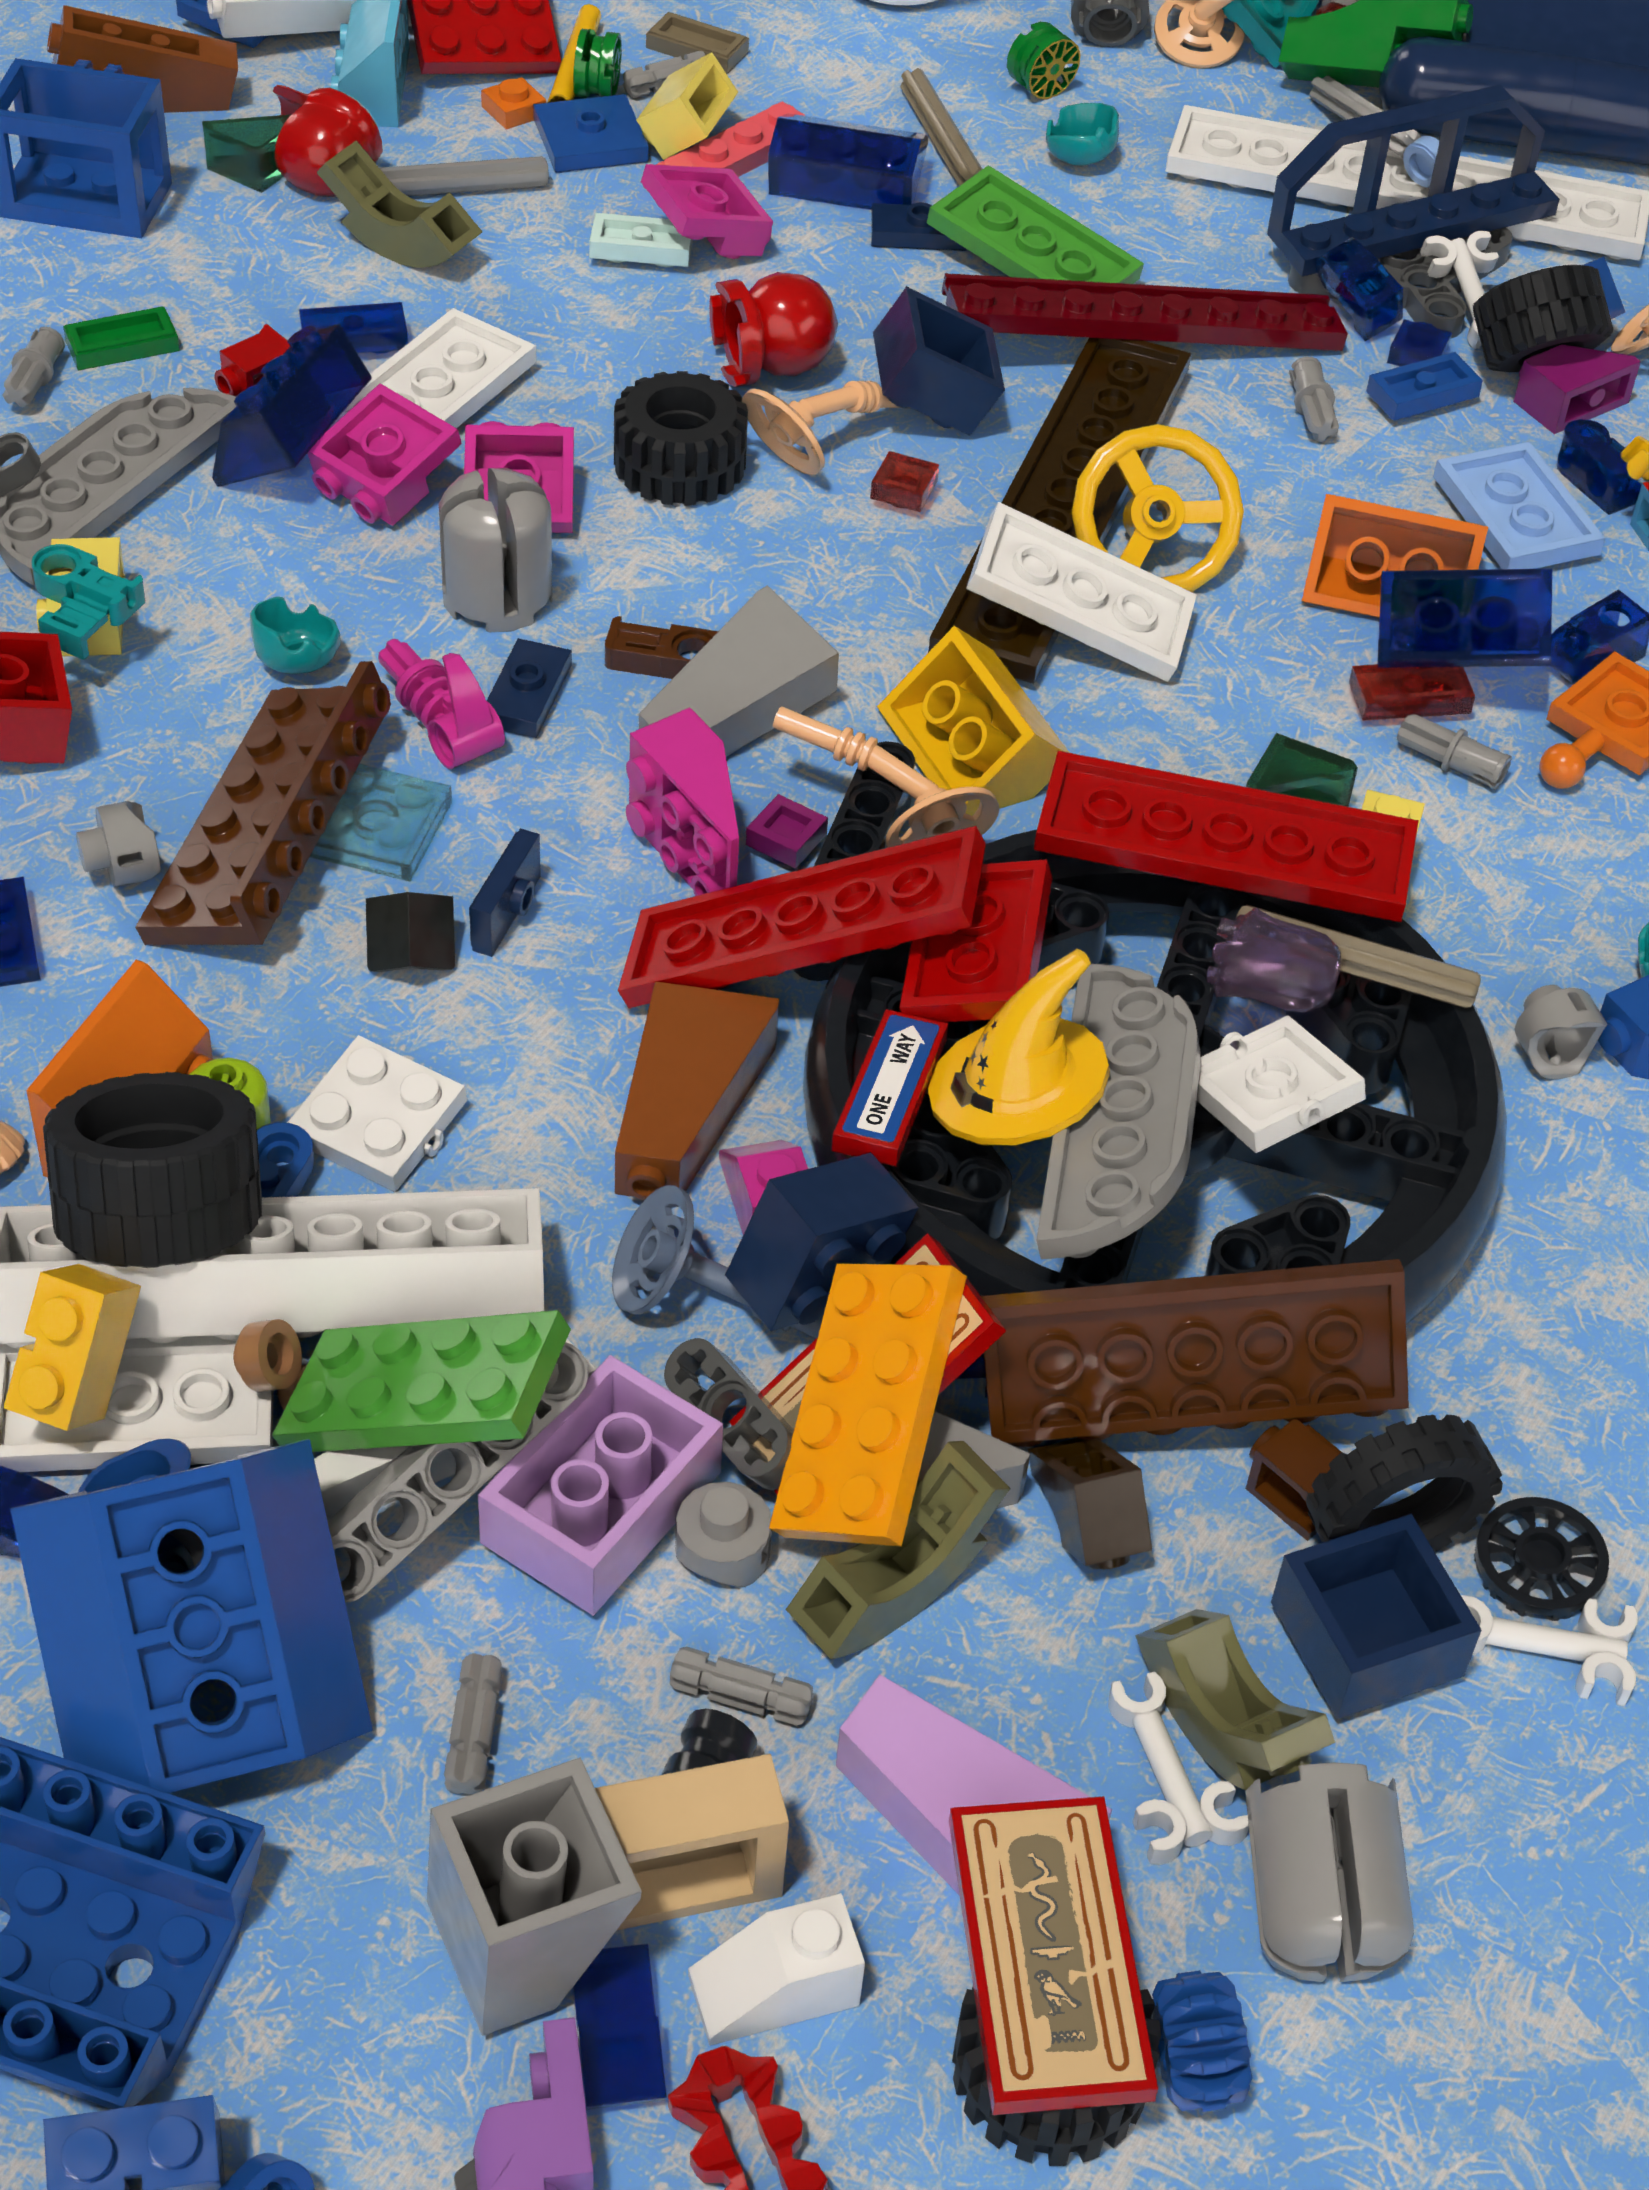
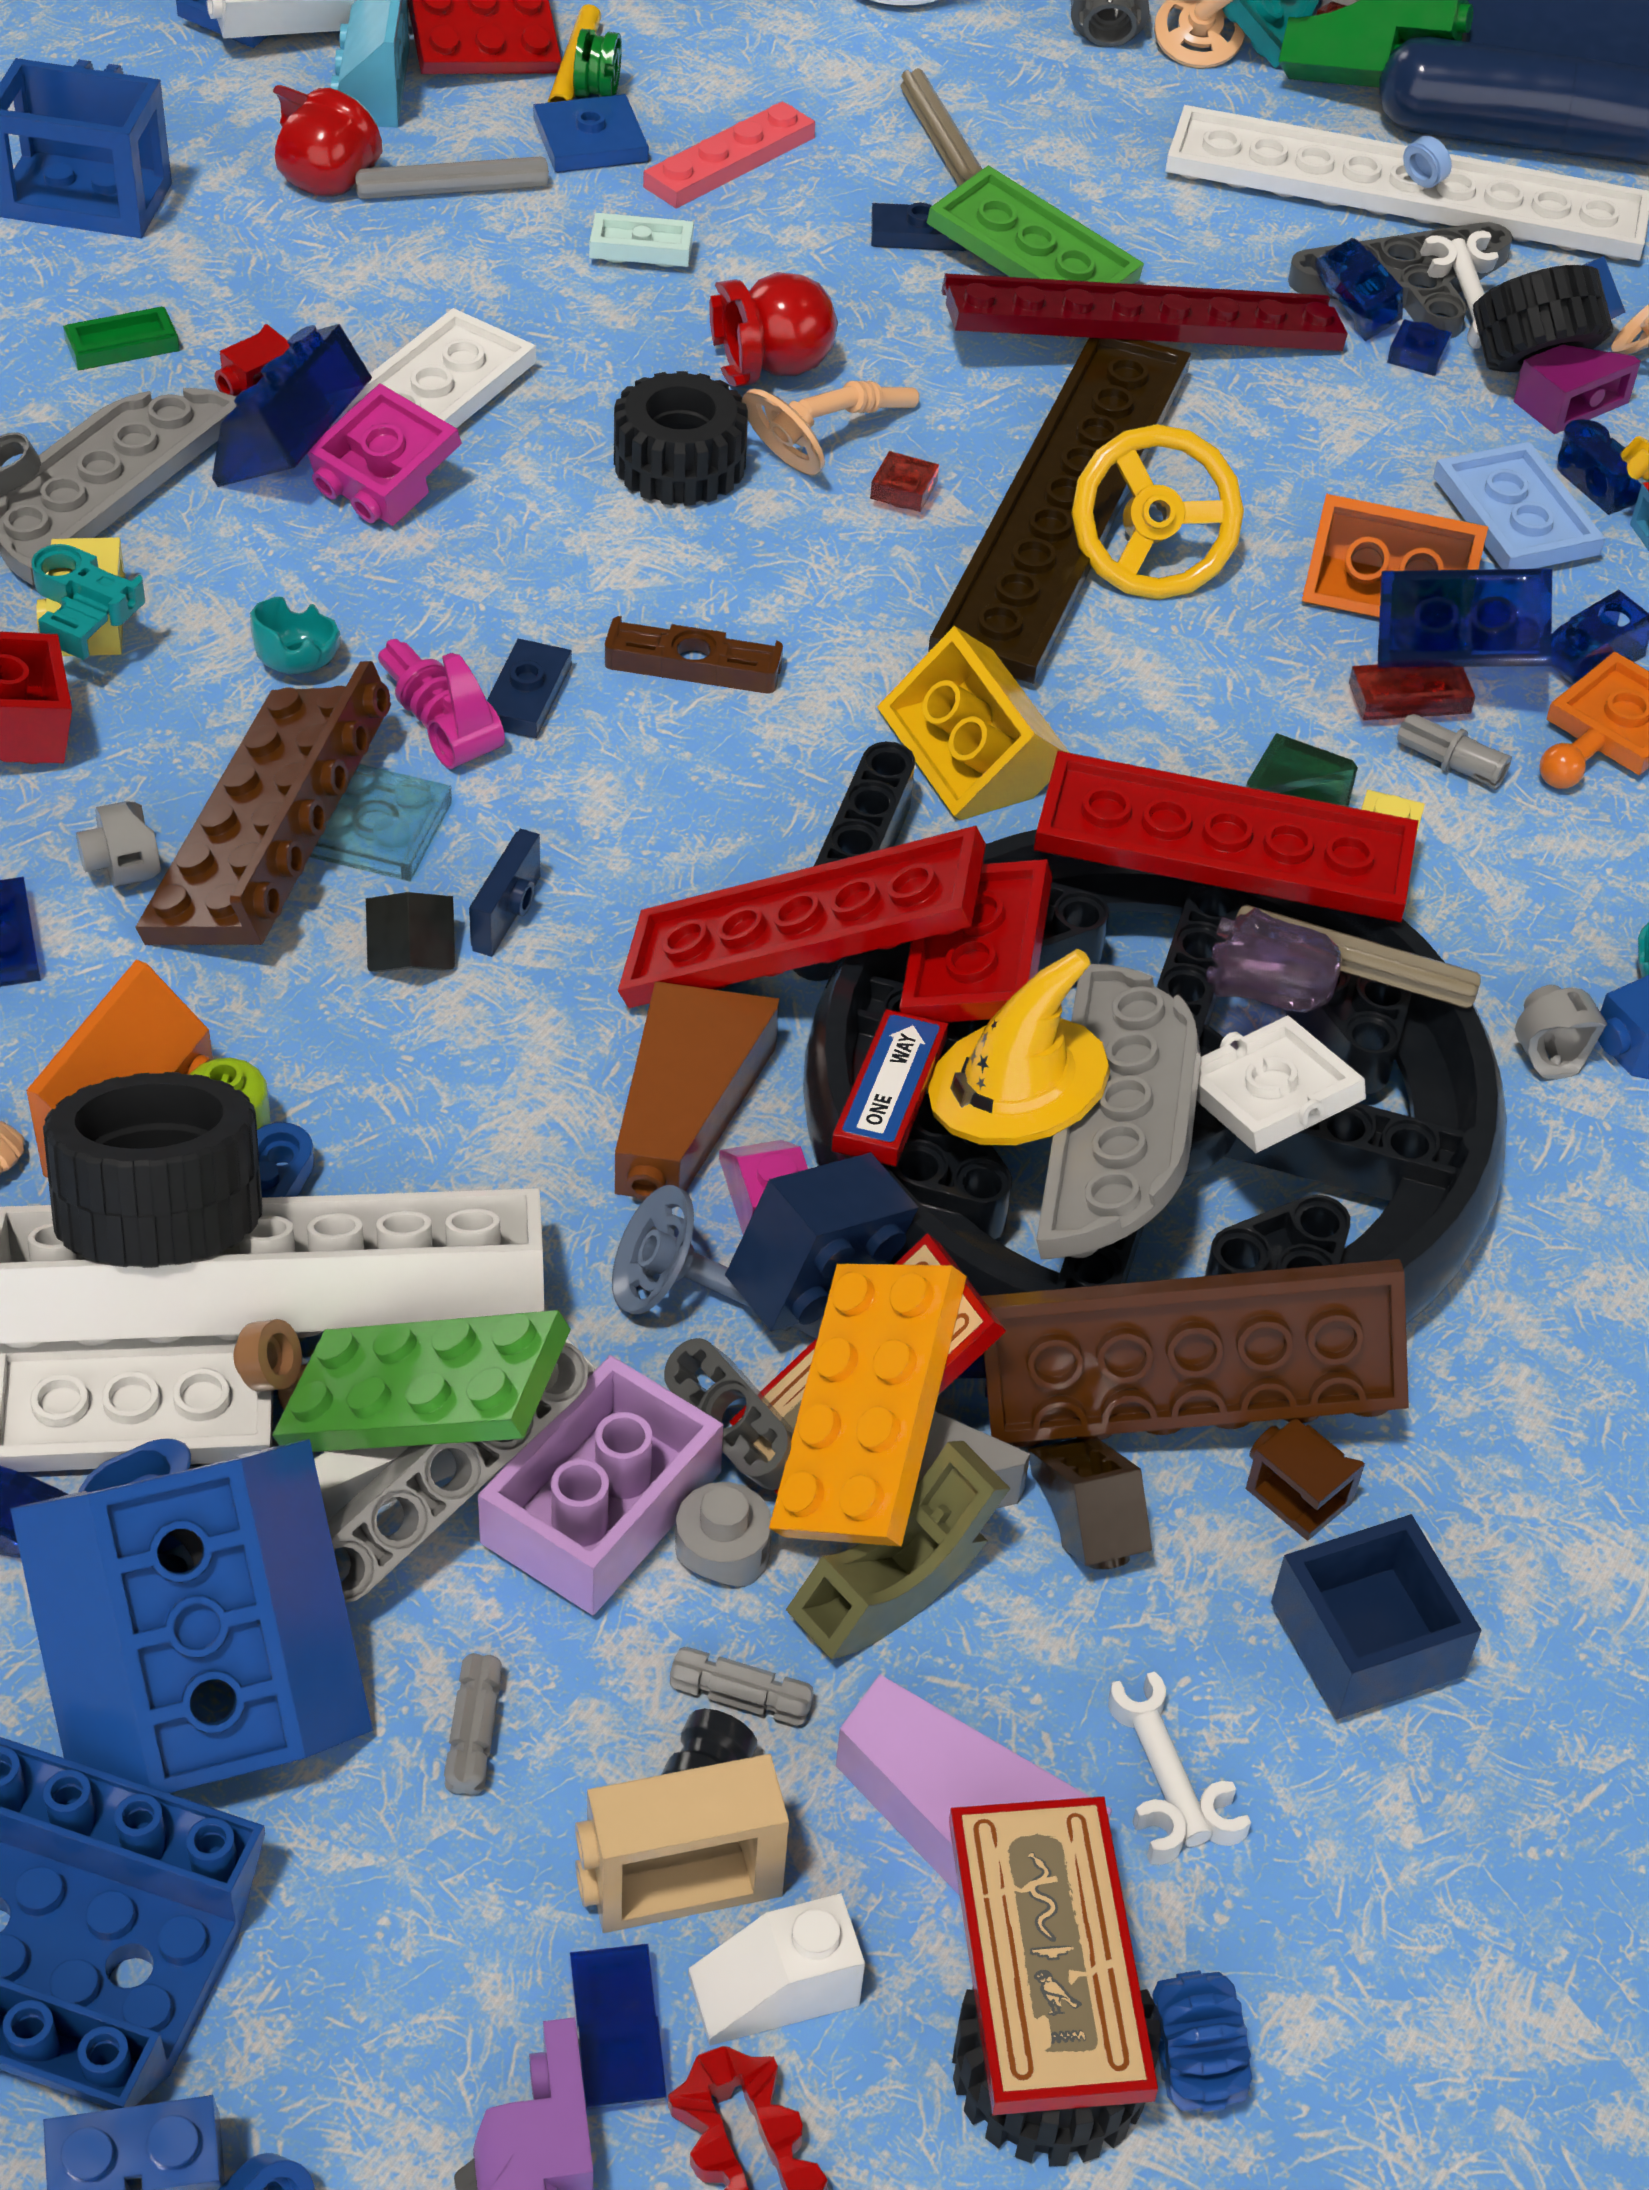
(33, 366): light grey axle -> none
(80, 1338): yellow piece -> none
(192, 68): dark orange slope -> none
(244, 149): clear green slope -> none
(368, 326): clear blue plate -> none
(379, 1112): white plate -> none
(391, 221): olive arch -> none
(496, 547): light grey cylinder -> none
(511, 102): orange plate -> none
(526, 1890): light grey slope -> none
(536, 451): dark pink plate -> none
(640, 82): light grey axle -> none
(681, 35): dark tan tile -> none
(684, 800): dark pink slope -> none
(687, 106): light yellow piece -> none
(711, 206): dark pink plate -> none
(749, 671): light grey slope -> none
(786, 831): magenta plate -> none
(844, 162): clear blue slope -> none
(934, 810): light nougat dish -> none
(938, 362): dark blue piece -> none
(1040, 59): green wheel -> none
(1082, 592): white plate -> none
(1083, 133): teal hair -> none
(1225, 1705): olive arch -> none
(1314, 397): light grey axle -> none
(1330, 1873): light grey cylinder -> none
(1350, 105): light grey axle -> none
(1402, 1457): black tyre -> none
(1408, 224): dark blue plate -> none
(1424, 386): blue plate -> none
(1541, 1557): black wheel -> none
(1596, 1644): white bar -> none

